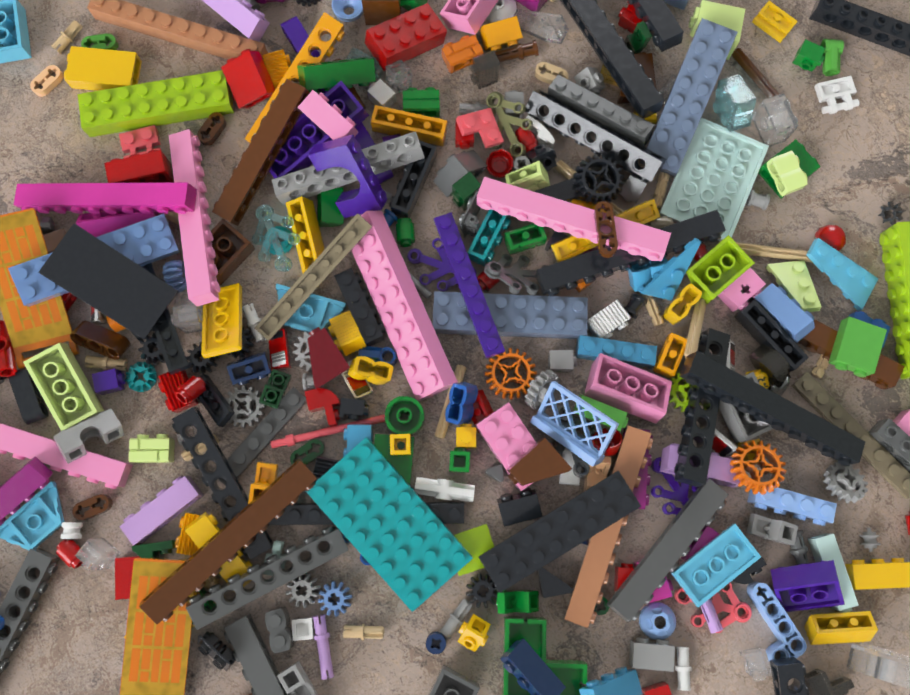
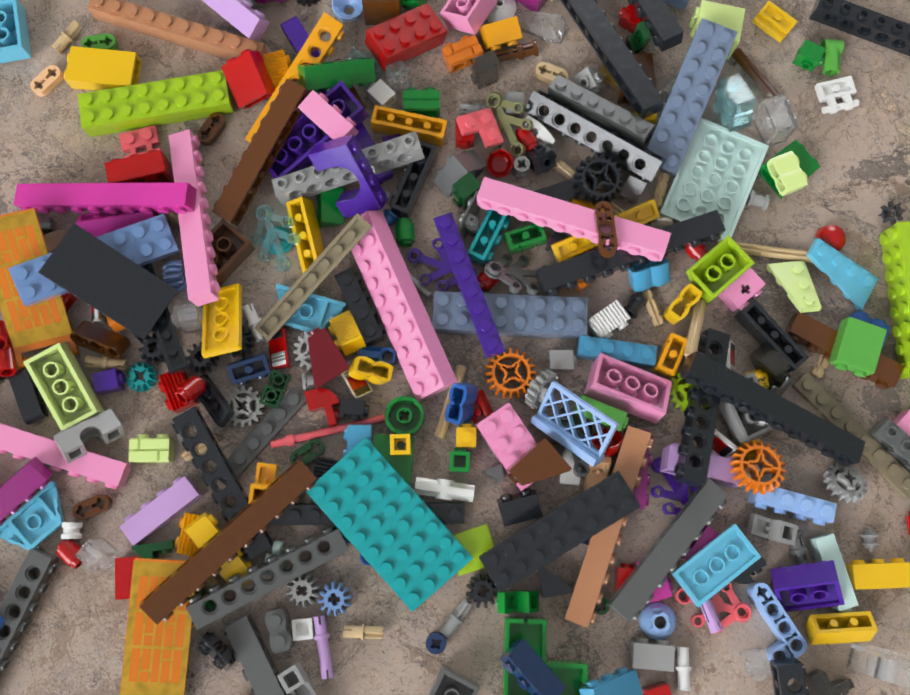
(474, 633): yellow brick -> none
(529, 177): yellowish green brick -> none
(670, 276): dark azure wing -> none
(786, 312): medium blue brick -> none

